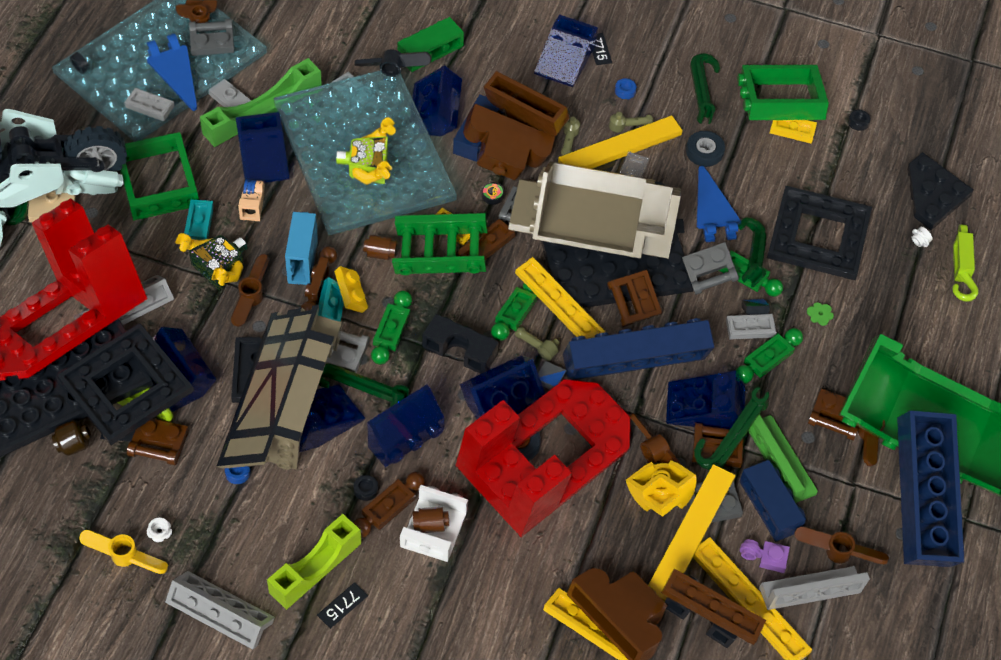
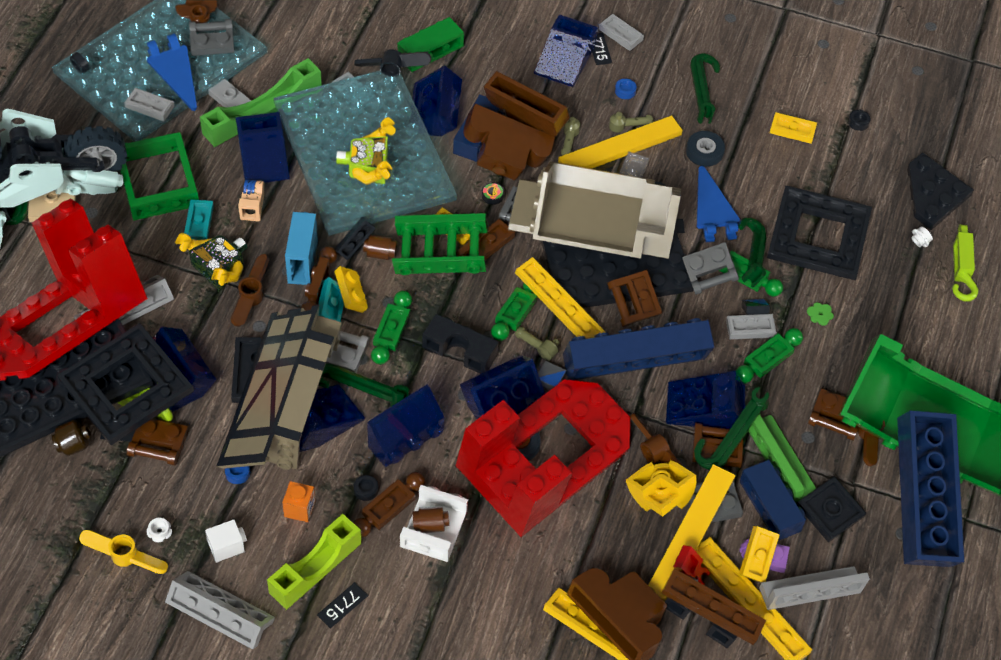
(225, 540): none -> white brick
(298, 501): none -> orange brick
(354, 238): none -> black piece
(621, 32): none -> light grey plate
(690, 563): none -> red plate
(759, 554): none -> yellow plate
(783, 109): green window -> none
(826, 542): reddish brown piece -> none
(831, 509): none -> black tile

